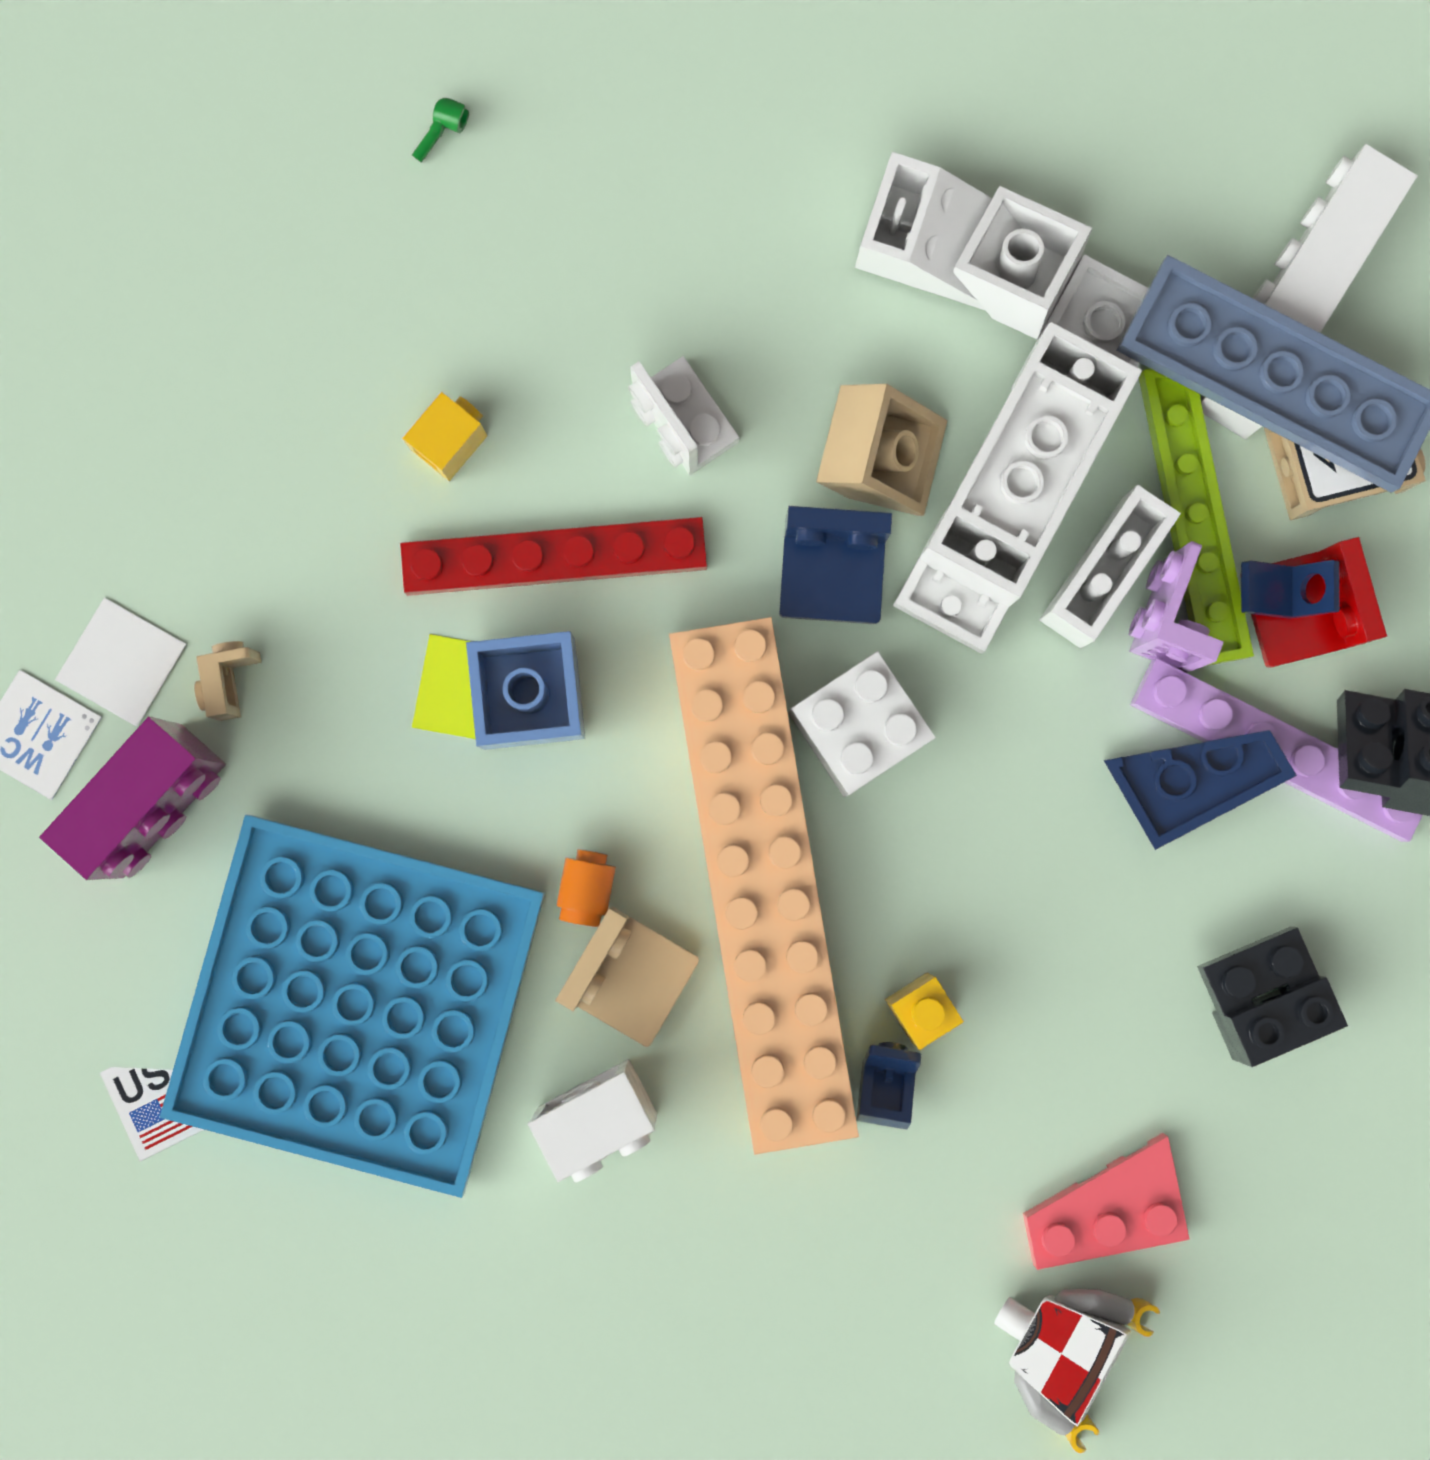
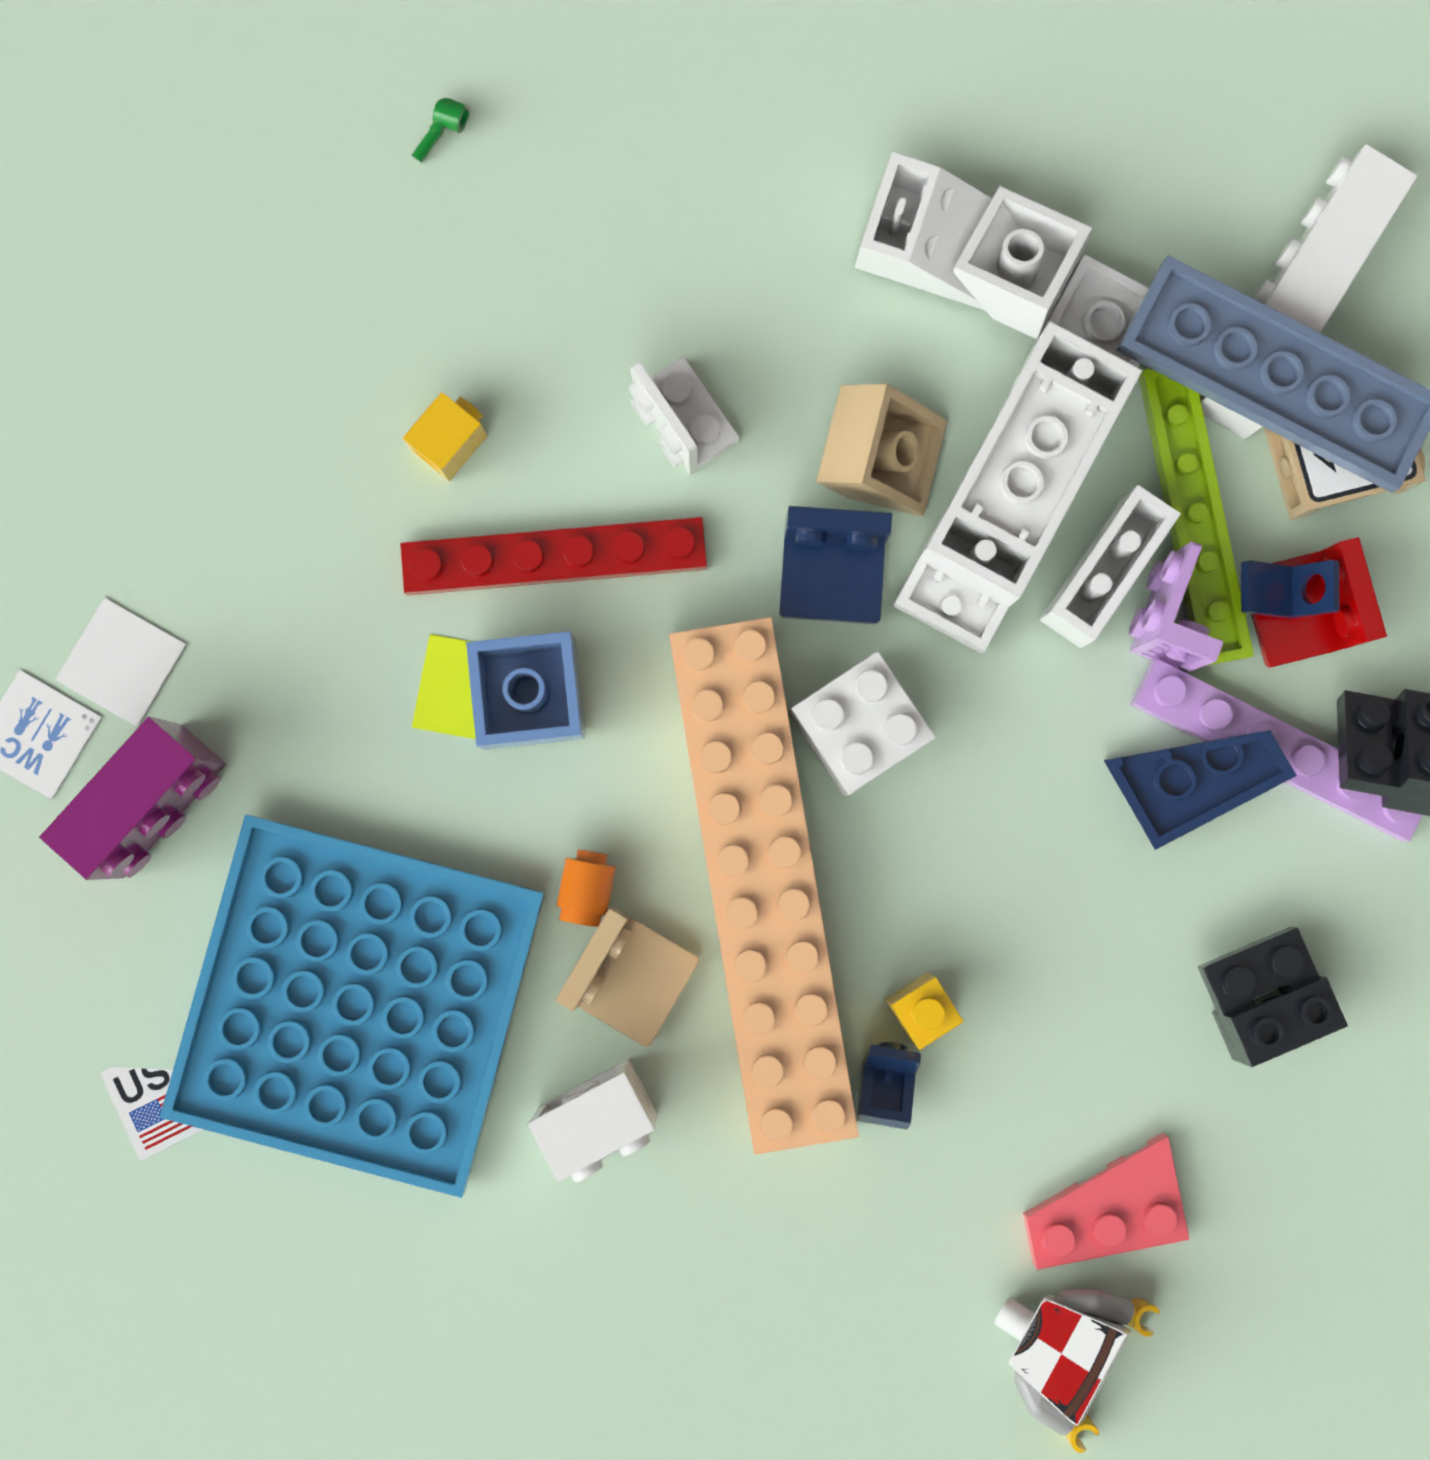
(217, 687): tan bracket -> none

